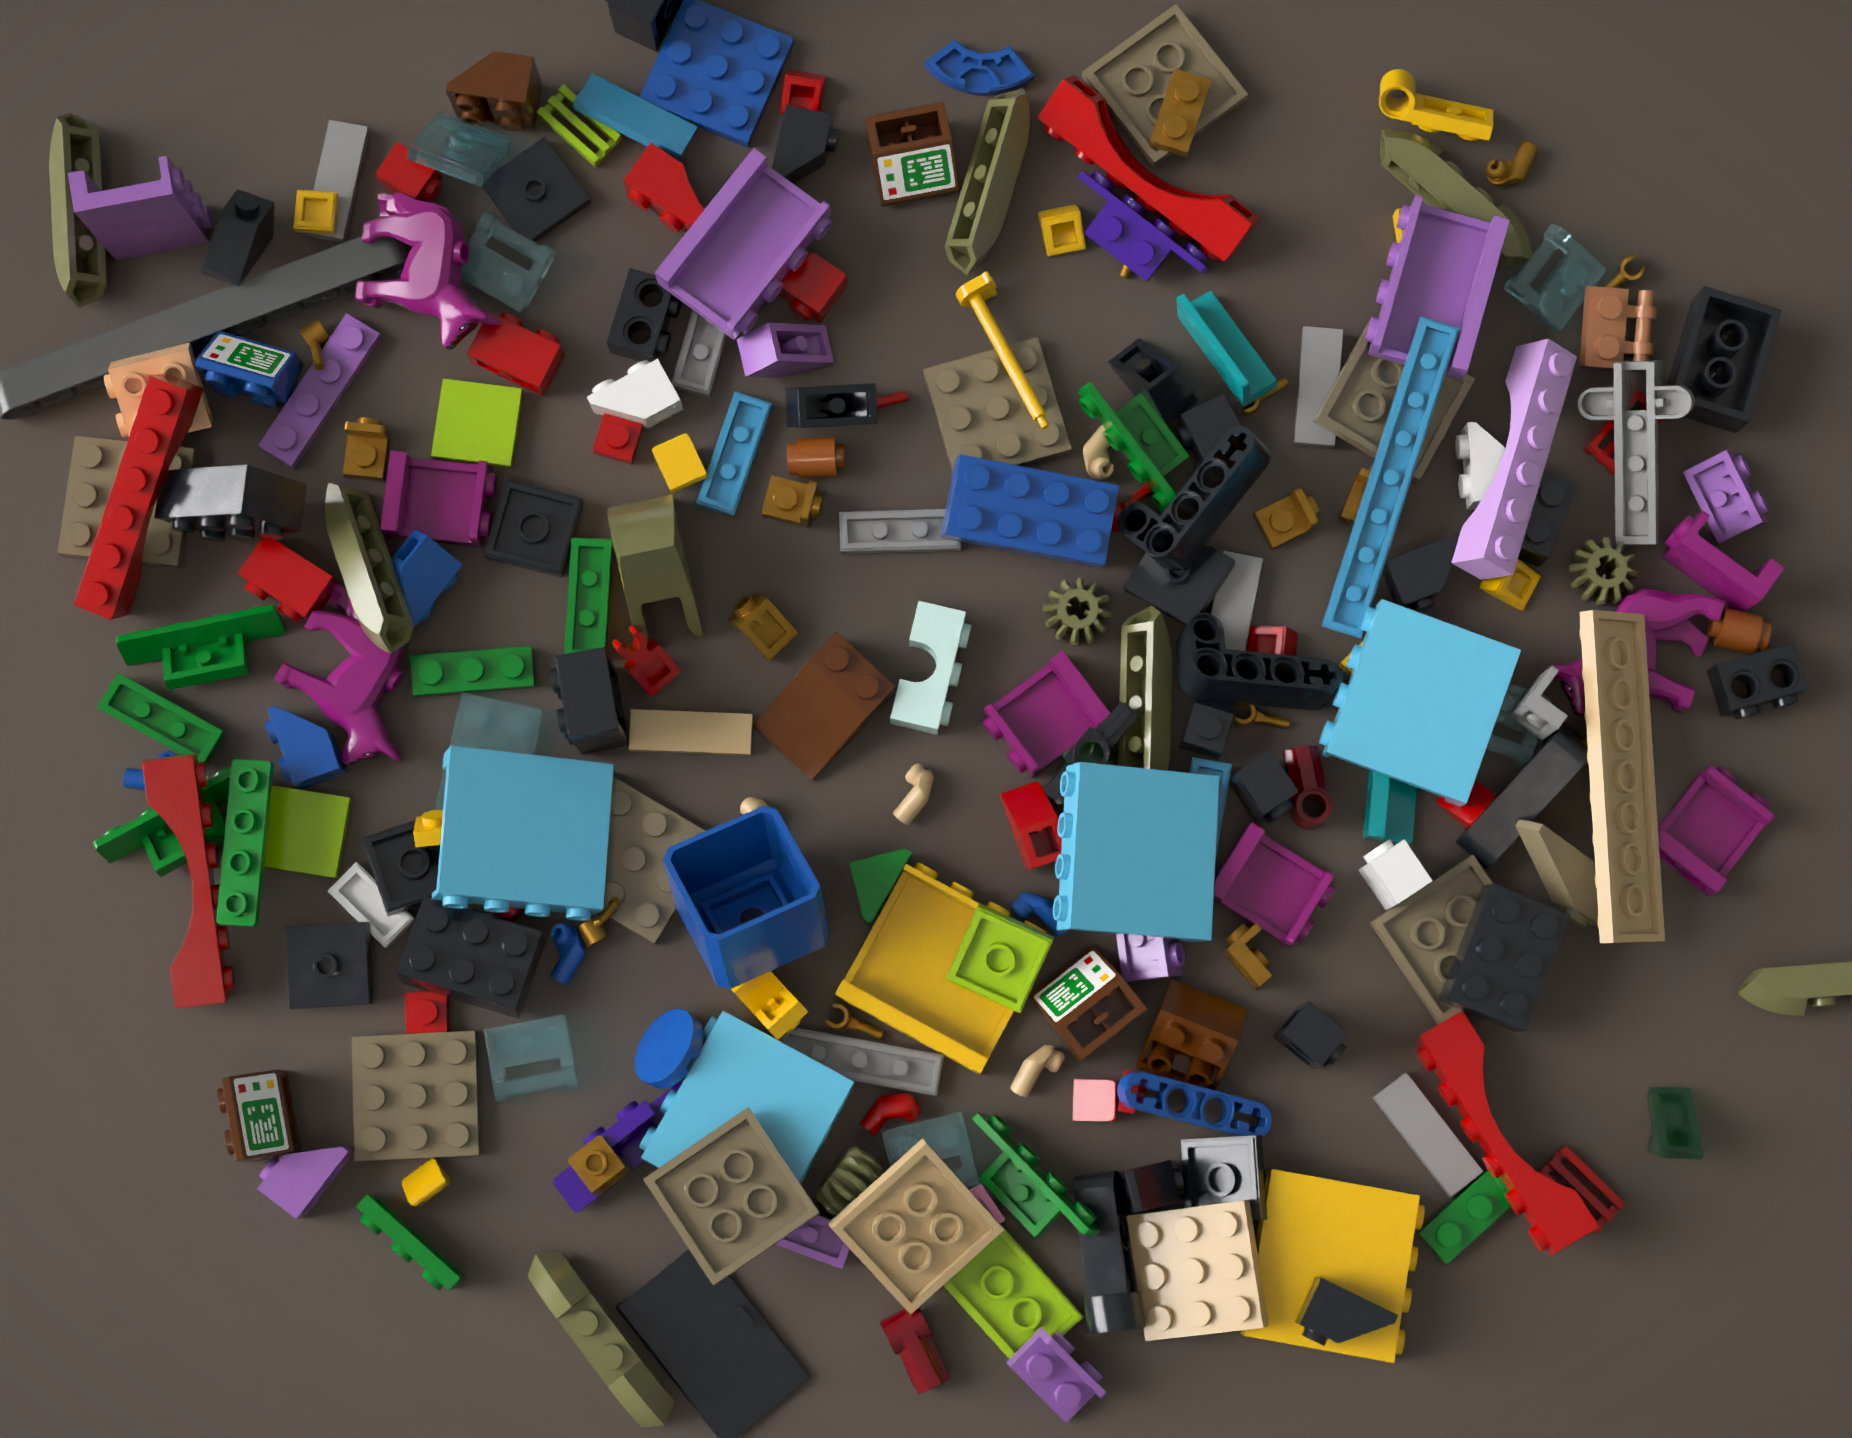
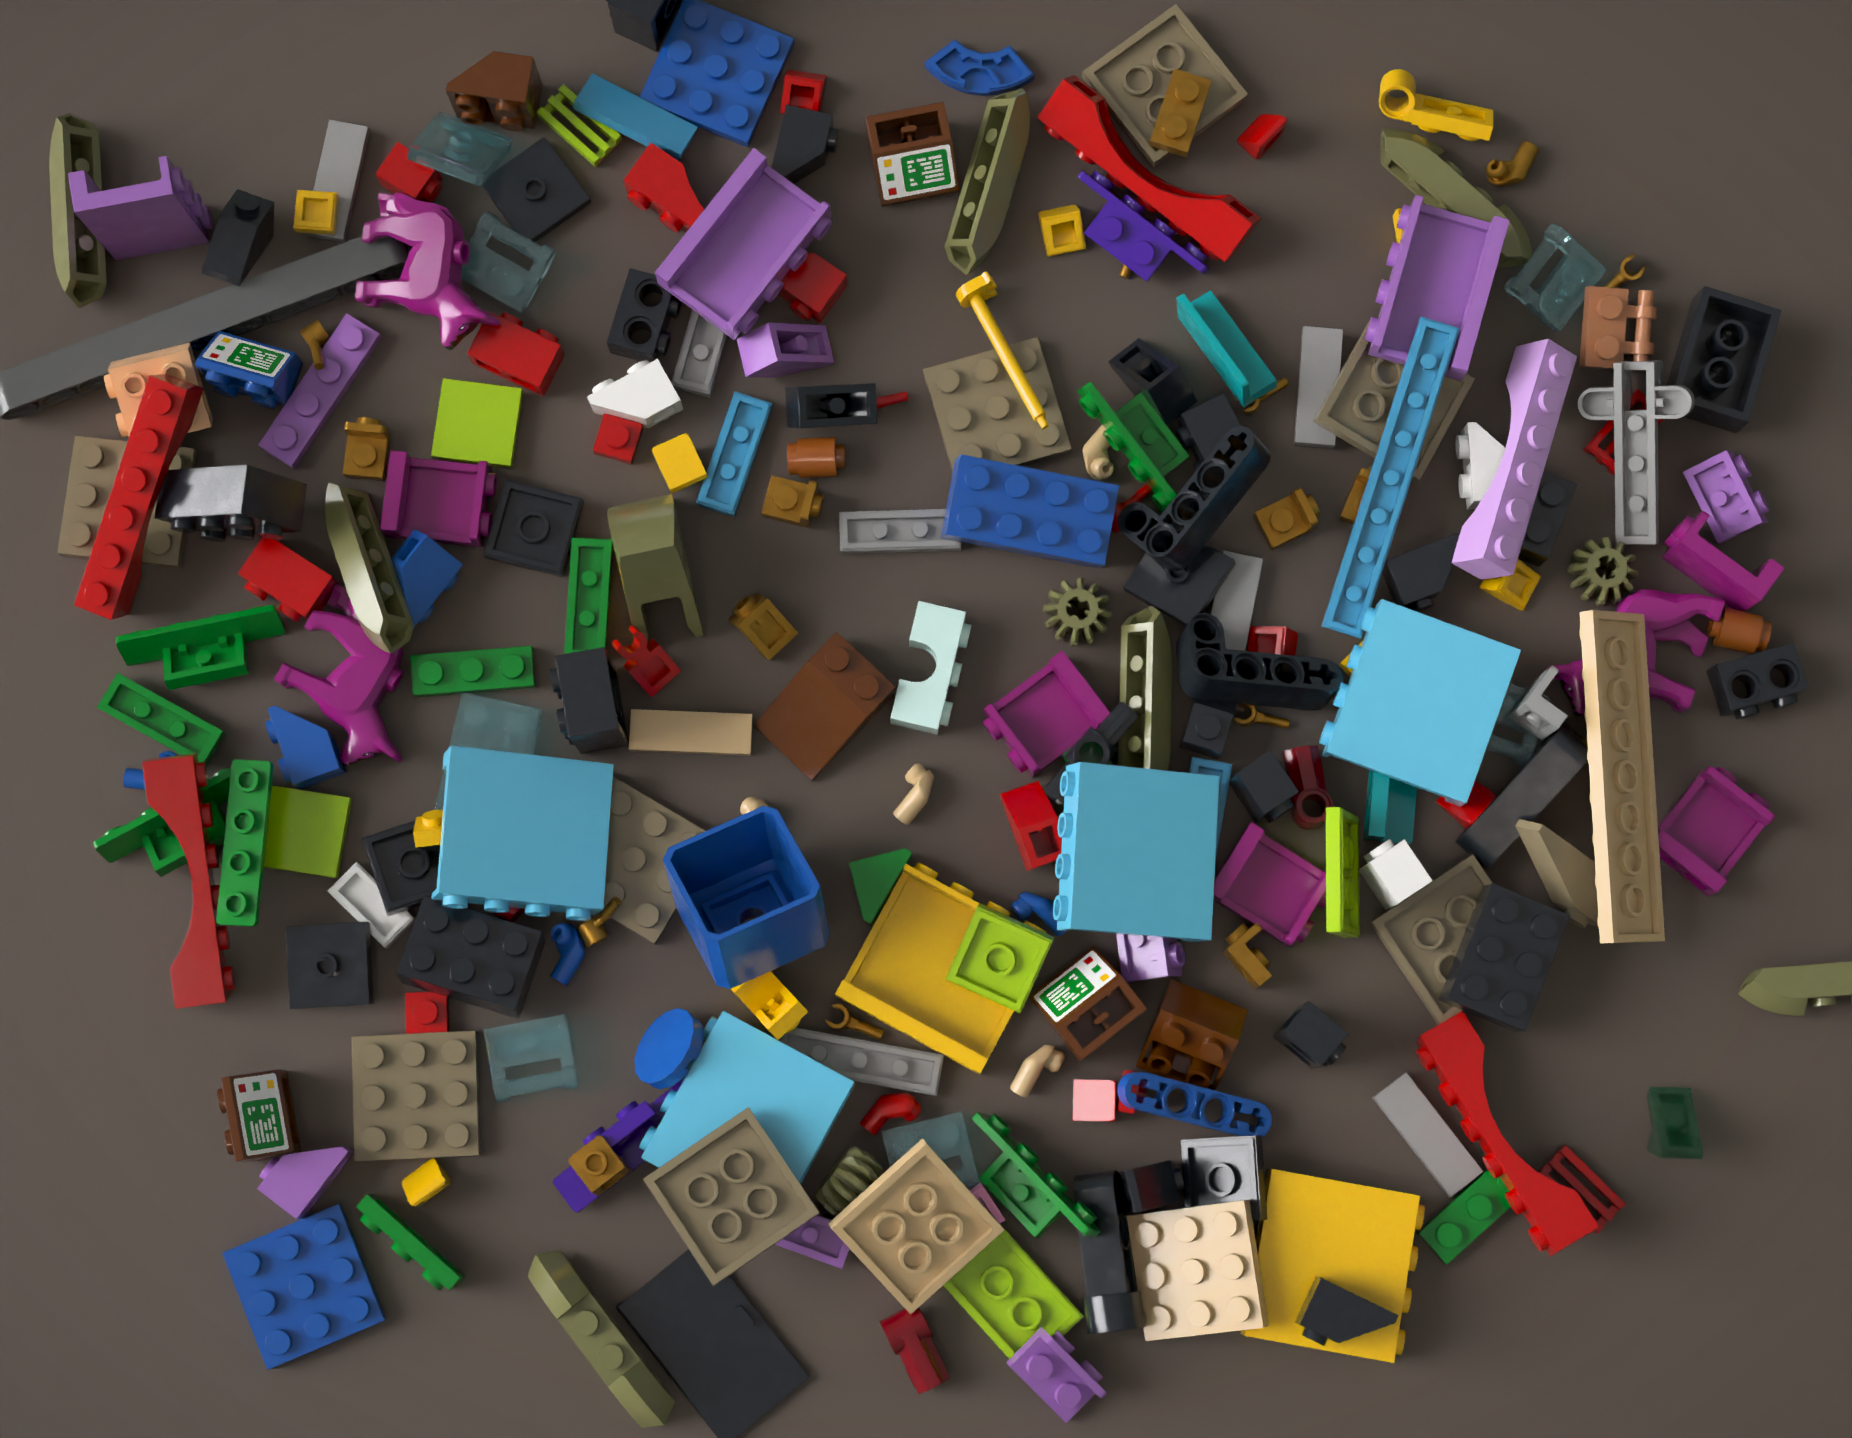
(304, 1286): none -> blue plate
(1262, 134): none -> red slope
(1342, 873): none -> lime tile

